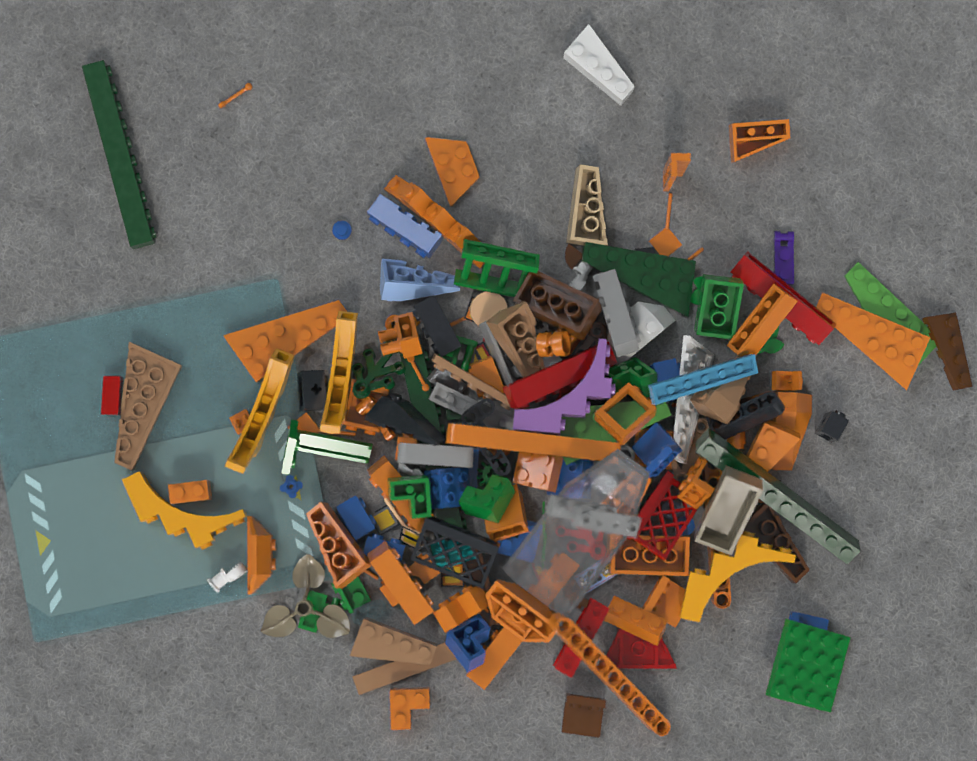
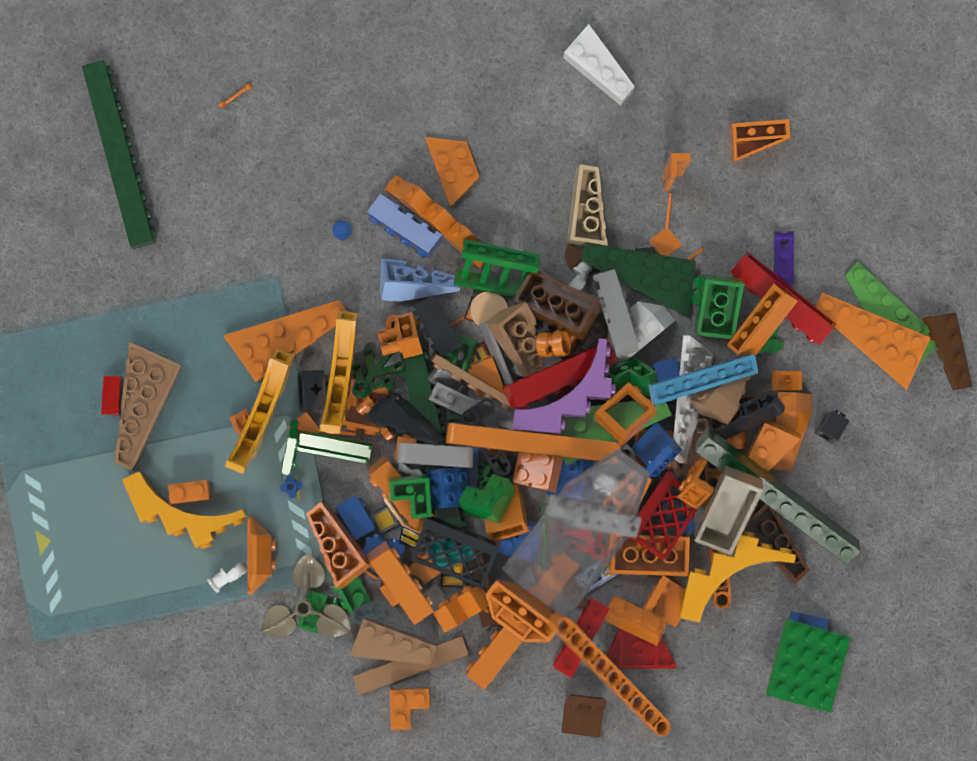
(425, 387): orange hinge -> none
(465, 642): blue brick -> none

